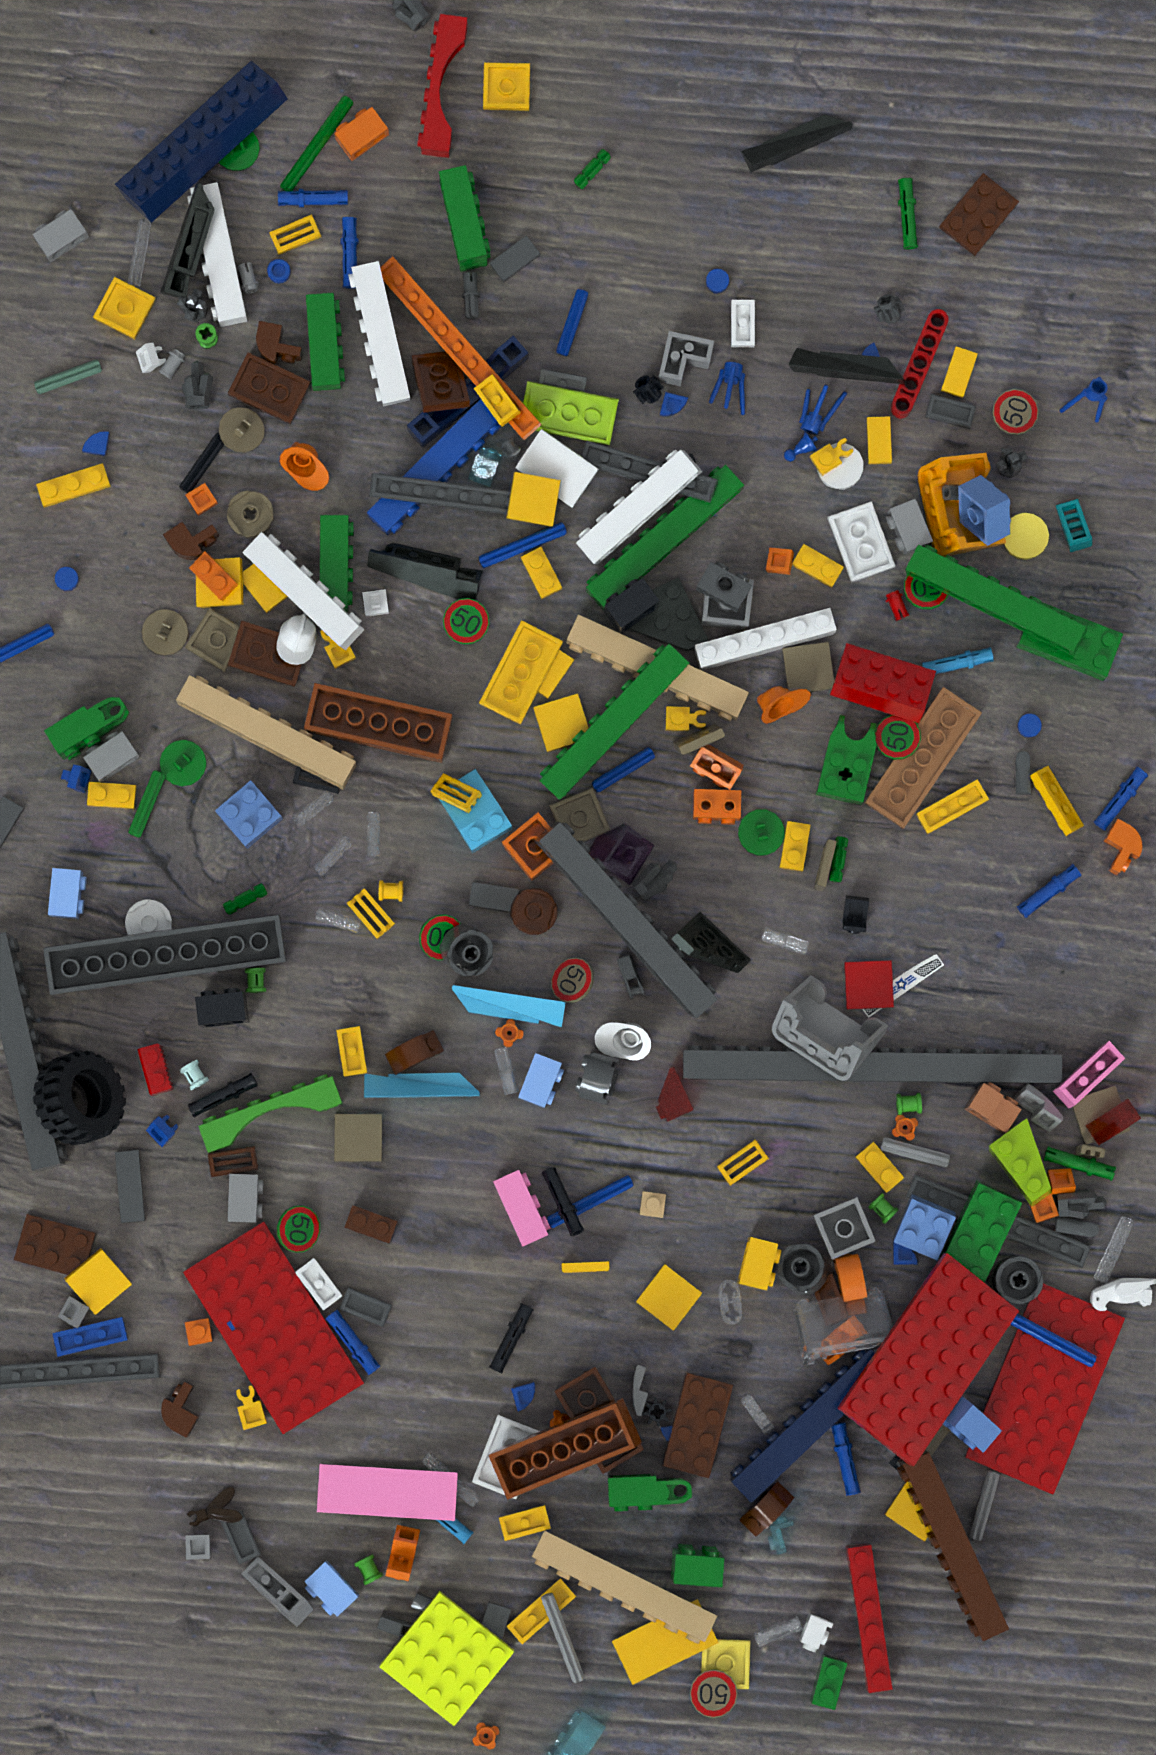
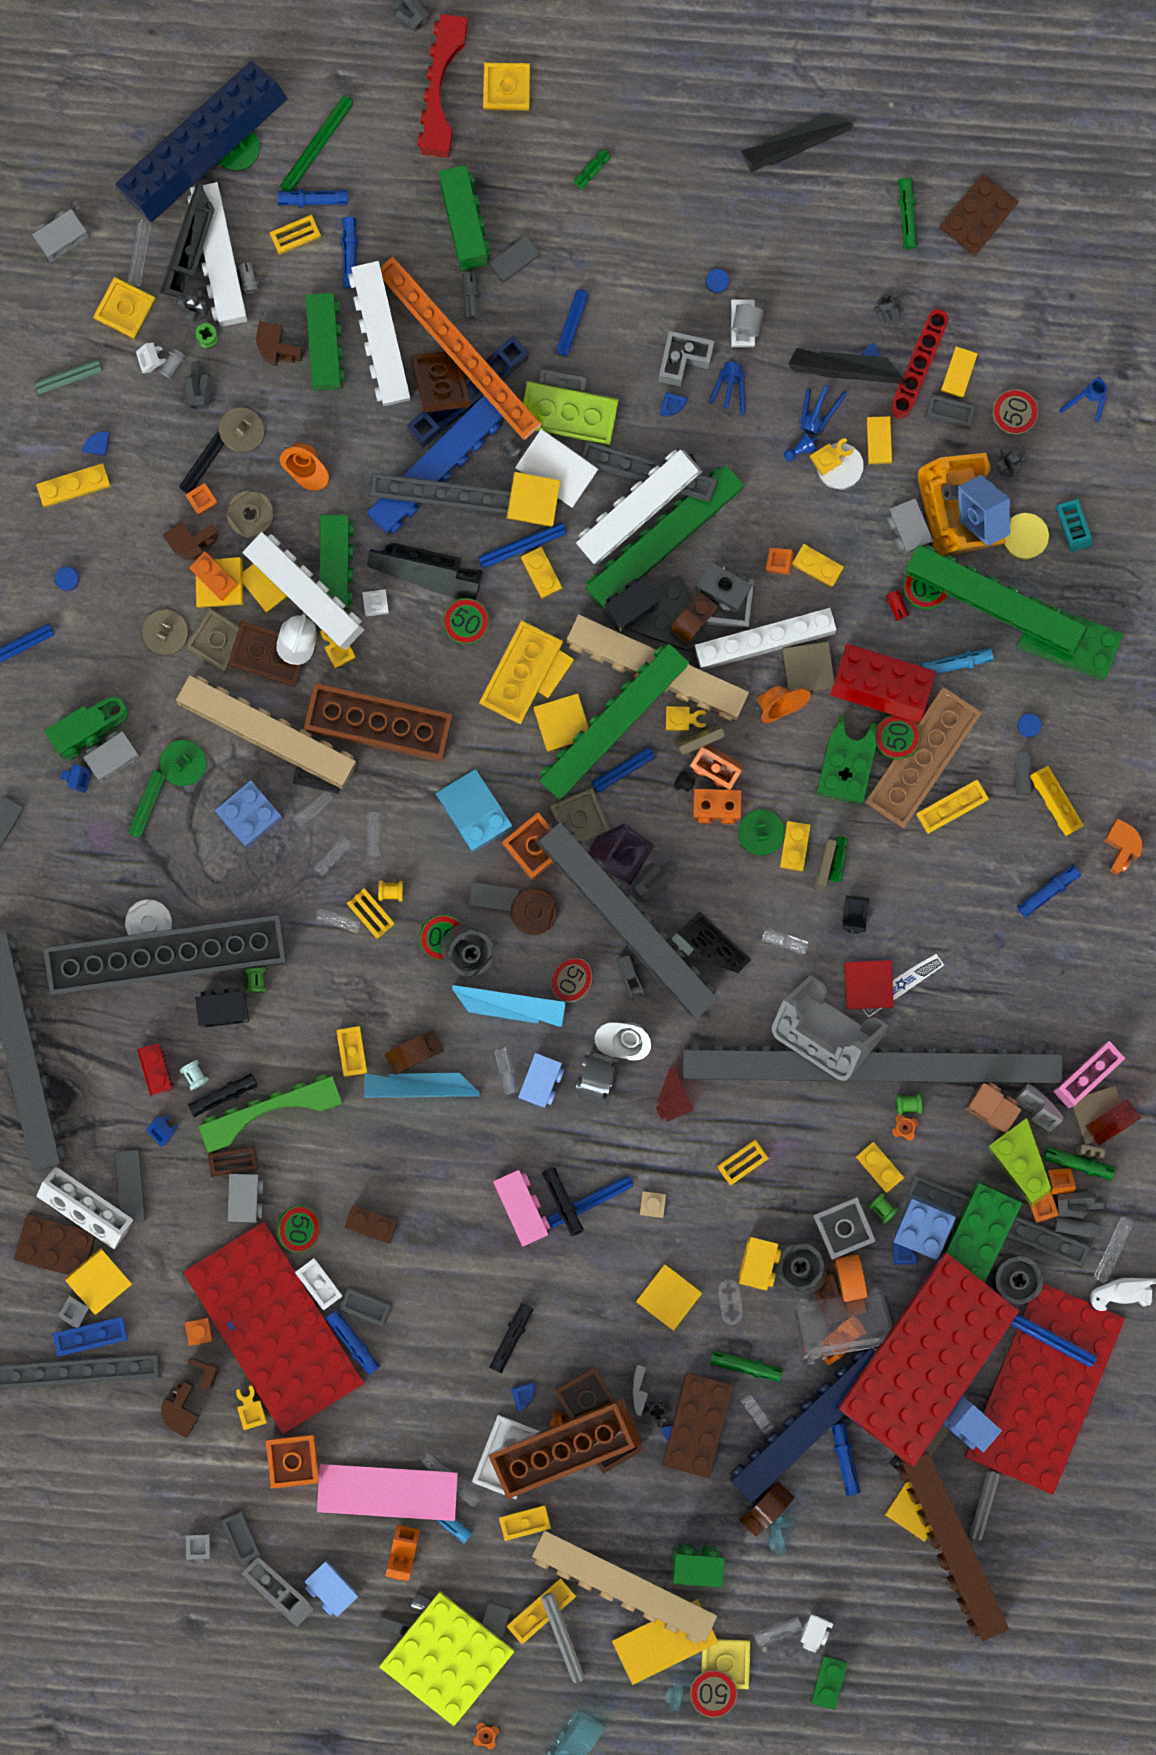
(56, 1103): black tyre -> none
(66, 893): light blue brick -> none
(84, 1207): none -> white brick
(111, 795): yellow plate -> none
(209, 1375): none -> reddish brown panel
(215, 1510): dark brown piece -> none
(245, 899): green axle -> none
(269, 388): reddish brown plate -> none
(278, 271): blue tile -> none
(292, 1461): none -> orange brick
(358, 1138): dark tan tile -> none
(361, 133): orange brick -> none
(368, 1569): bright green bush -> none
(451, 800): yellow tile -> none
(485, 466): clear light blue bracket -> none
(497, 400): yellow plate -> none
(509, 1039): orange plate -> none
(585, 1267): yellow tile -> none
(644, 1491): green brick -> none
(648, 389): black gear -> none
(674, 1697): none -> clear light blue plate
(684, 782): none -> black piece
(693, 619): none -> reddish brown brick
(746, 1366): none -> green pin
(747, 320): none -> light grey piece
(861, 542): white tile -> none
(869, 1618): red arch -> none
(915, 1152): light grey axle -> none
(1119, 800): blue pin -> none

